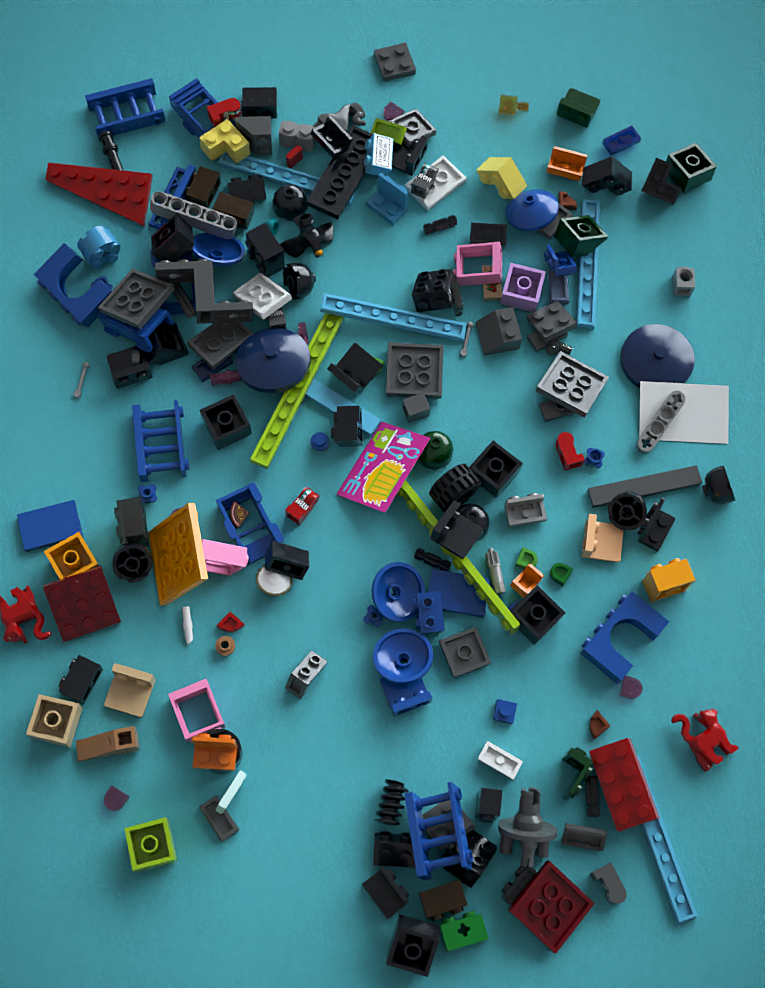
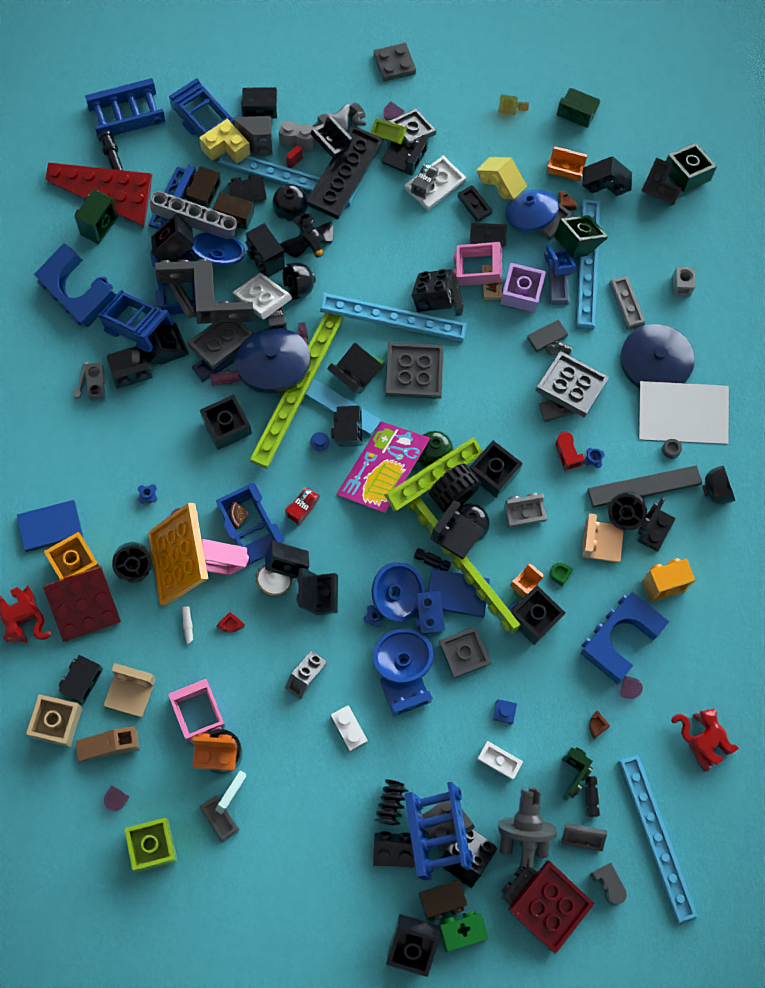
(95, 380): none -> dark grey leg
(96, 216): none -> dark green brick
(99, 247): dark azure brick -> none
(131, 521): clear smoke brick -> none
(136, 298): dark grey plate -> none
(142, 434): blue fence -> none
(224, 110): red leg -> none
(228, 651): medium nougat plate -> none
(273, 225): teal plate -> none
(317, 592): none -> black bracket
(349, 728): none -> white plate
(378, 155): brick -> none
(386, 892): black bracket -> none
(388, 200): dark azure bracket -> none
(416, 407): dark grey panel -> none
(428, 476): none -> lime plate
(440, 224): black axle -> none
(463, 352): light grey hinge -> none
(474, 203): none -> black plate
(488, 805): black brick -> none
(495, 571): light grey piece -> none
(499, 331): dark grey slope -> none
(526, 556): bright green tile -> none
(551, 321): dark grey plate -> none
(621, 140): clear blue plate -> none
(624, 784): red brick -> none
(627, 302): none -> light grey tile
(660, 421): light grey beam -> none
(672, 448): none -> dark grey tile

